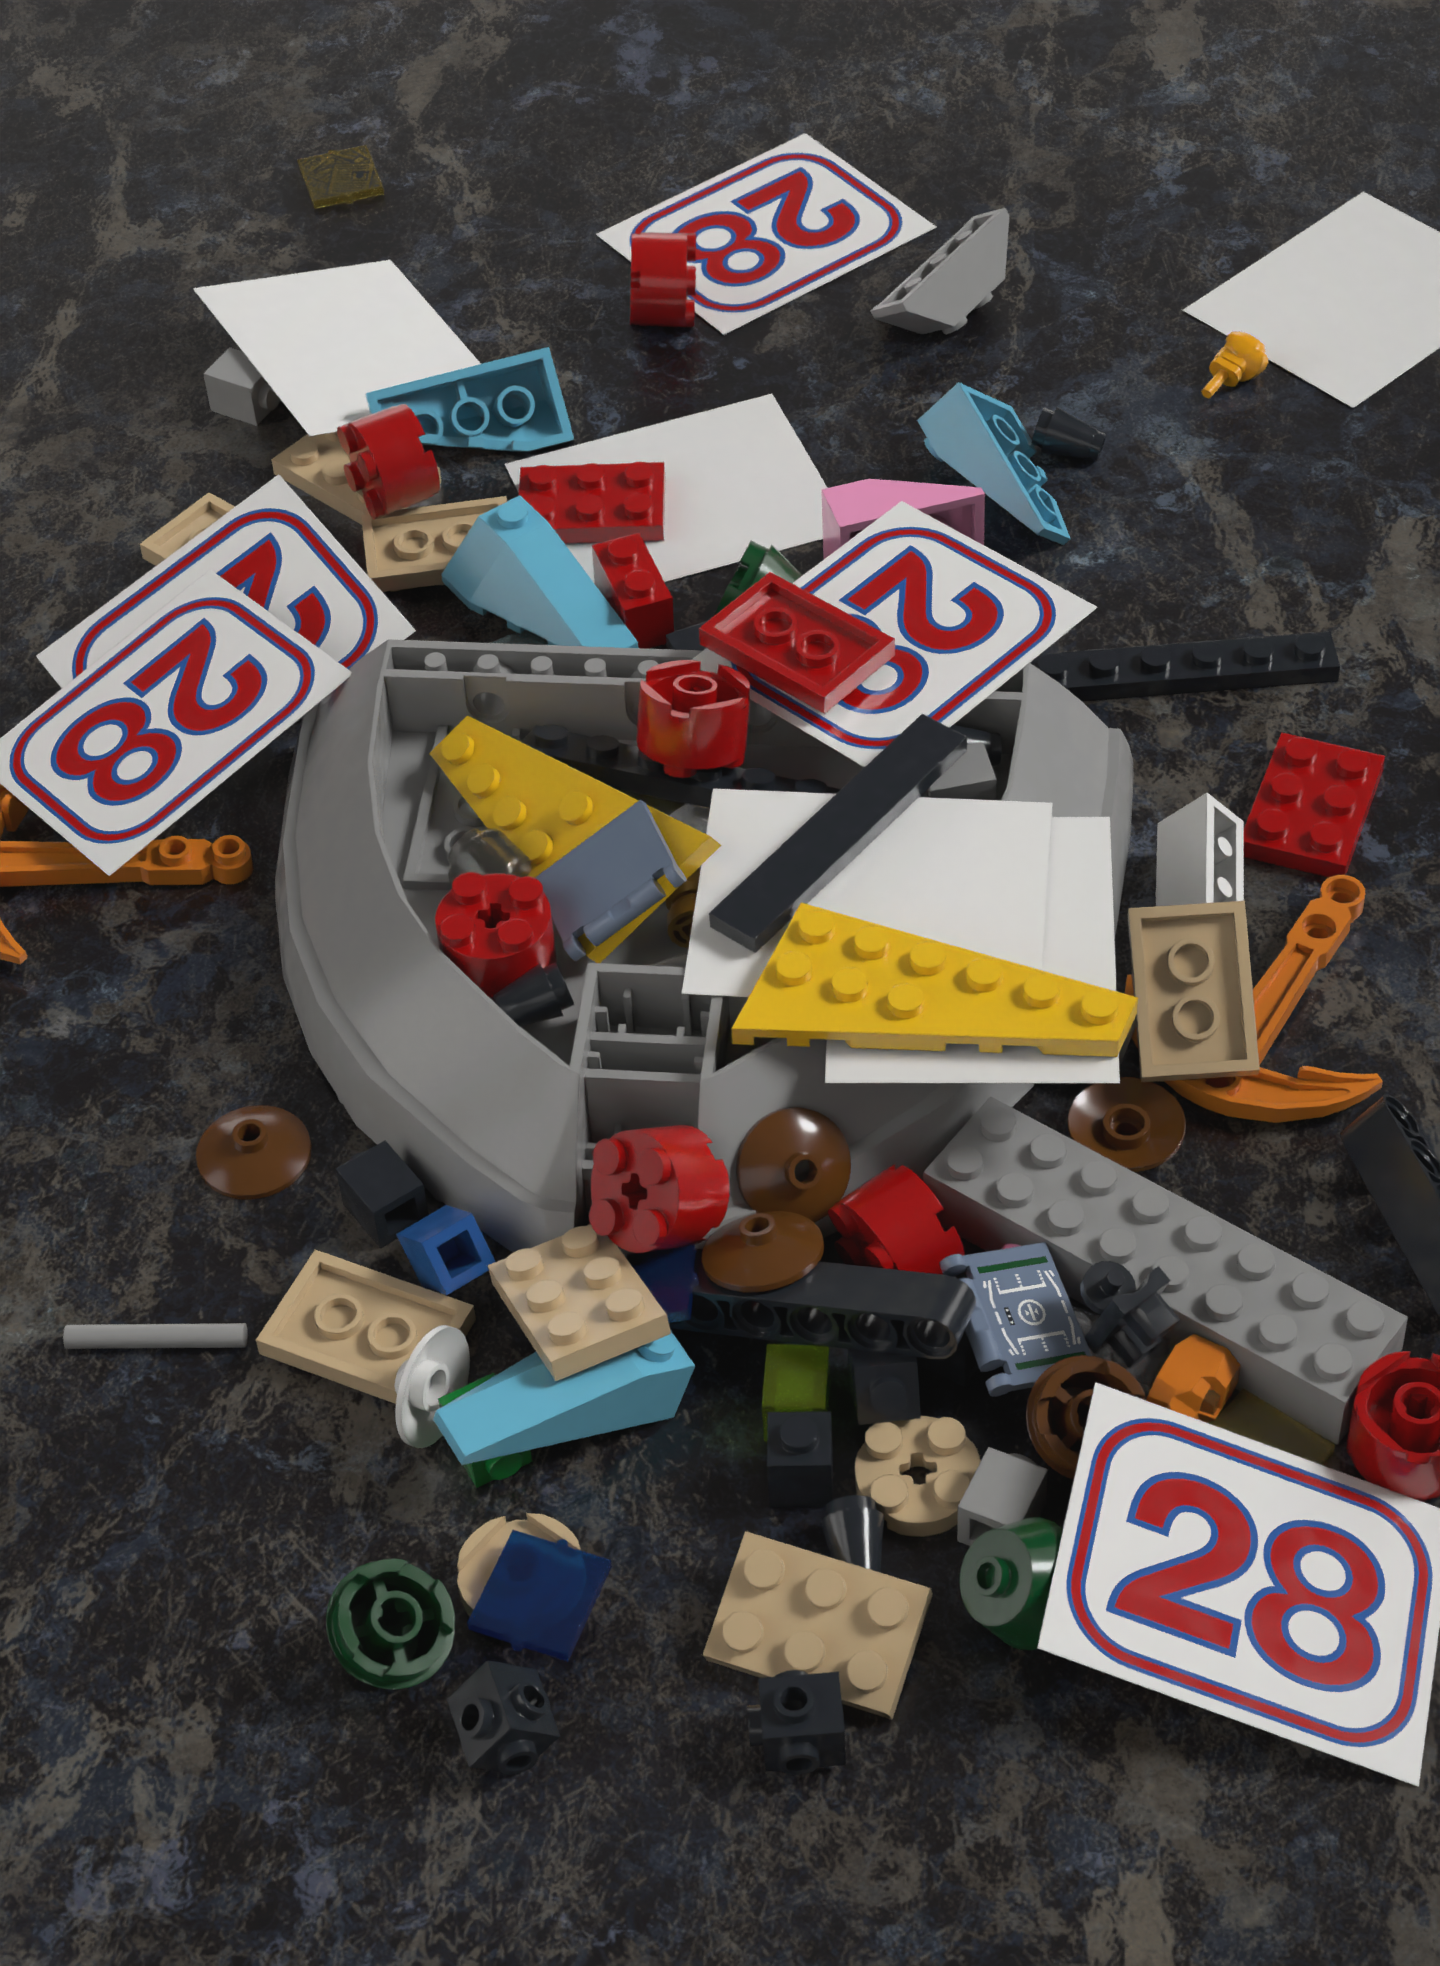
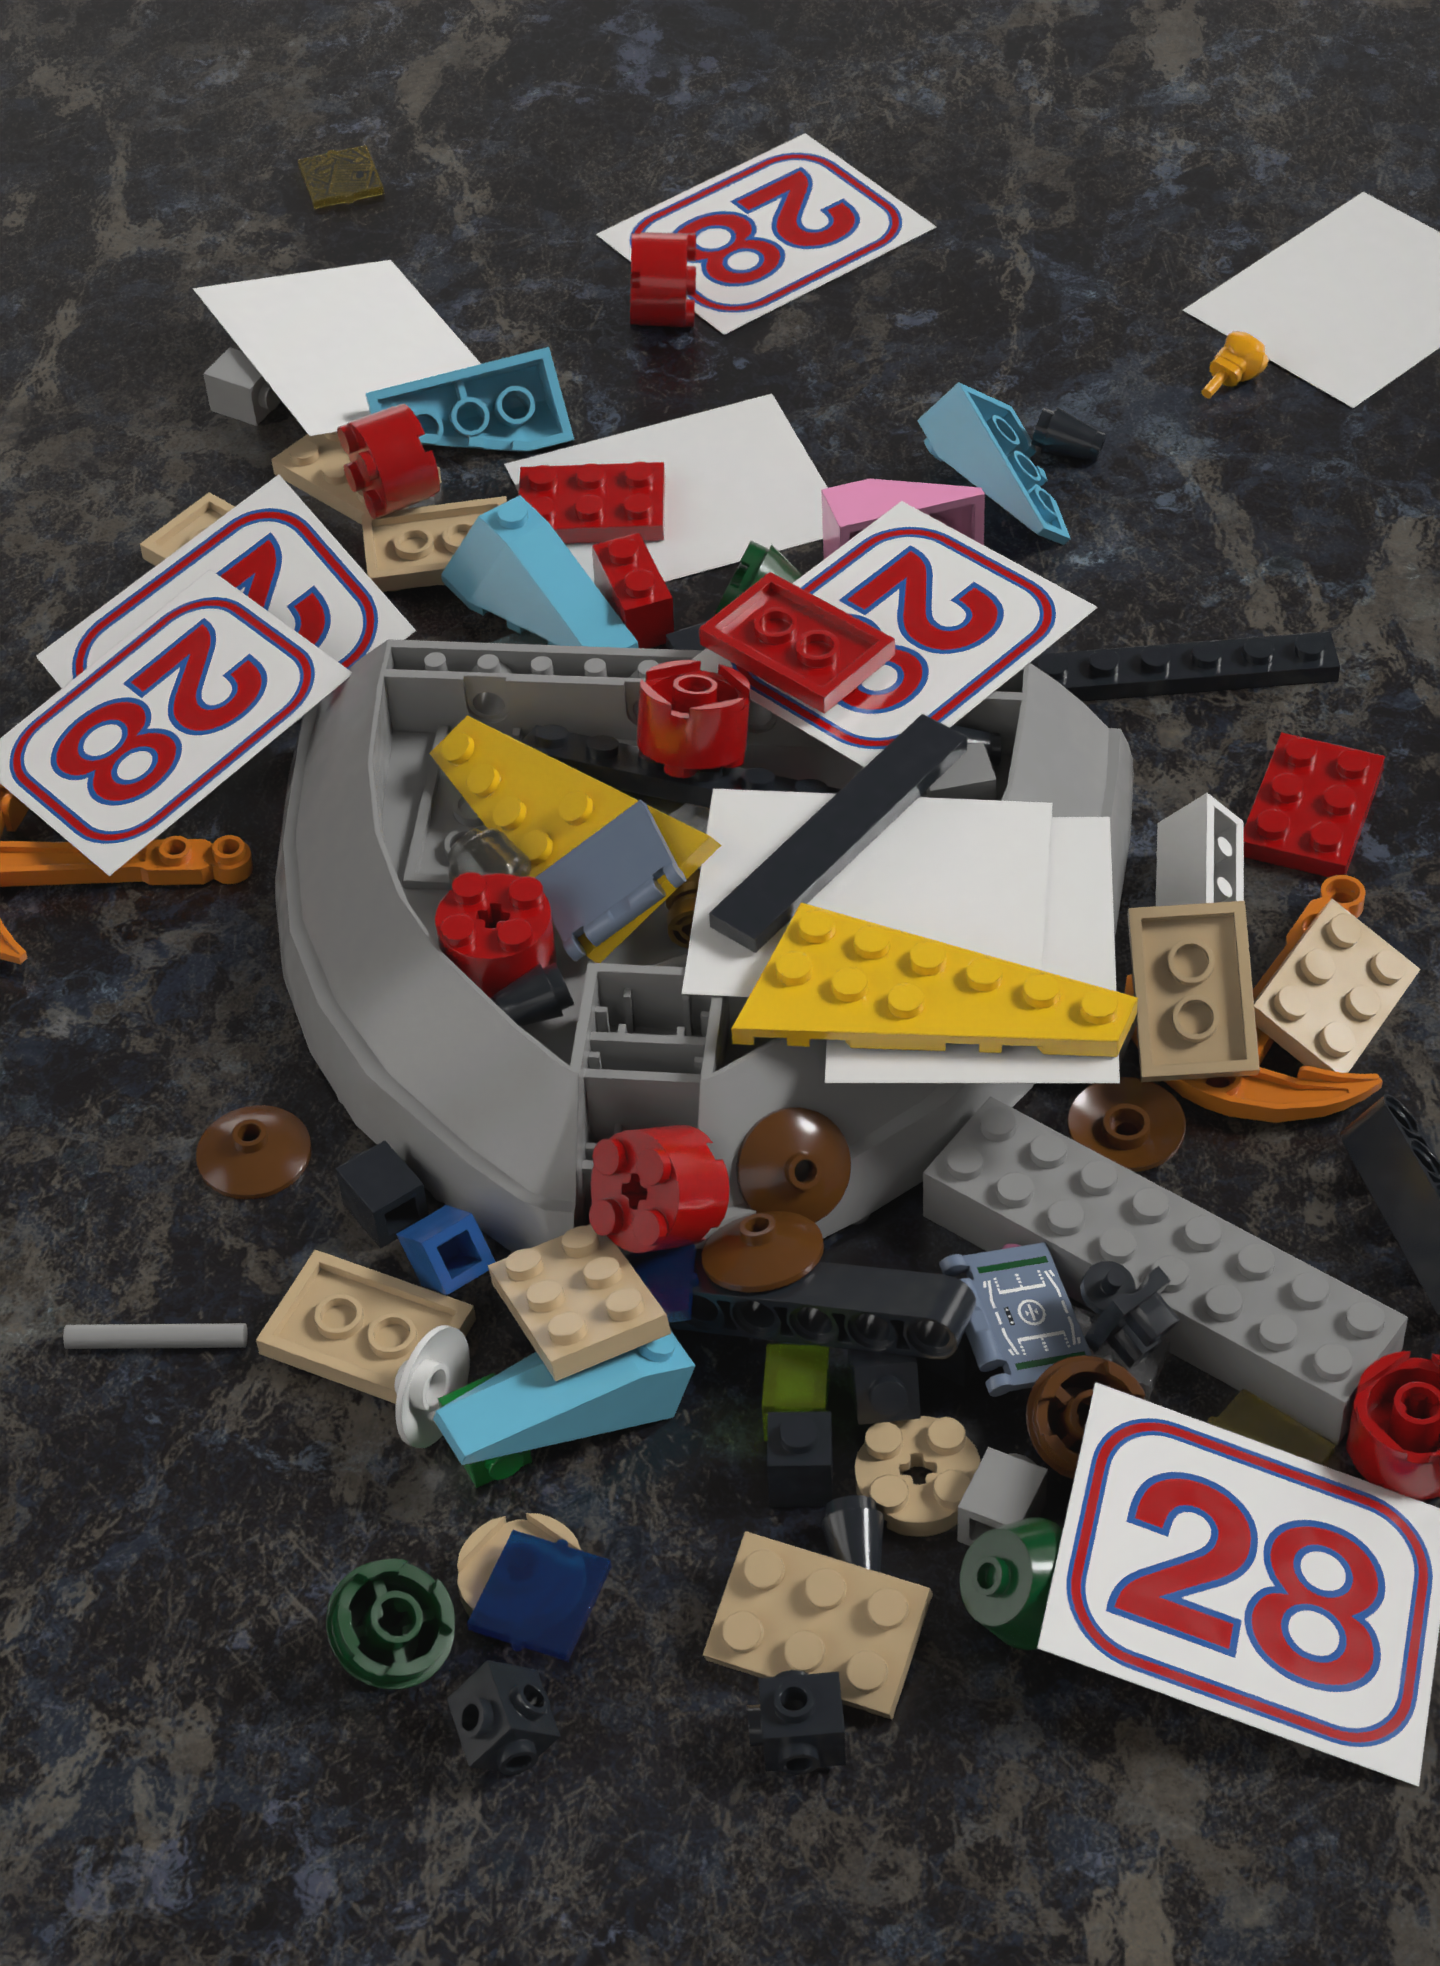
(893, 1224): red brick -> none
(952, 279): light grey wedge -> none
(1196, 1379): orange rock -> none
(1333, 991): none -> tan plate

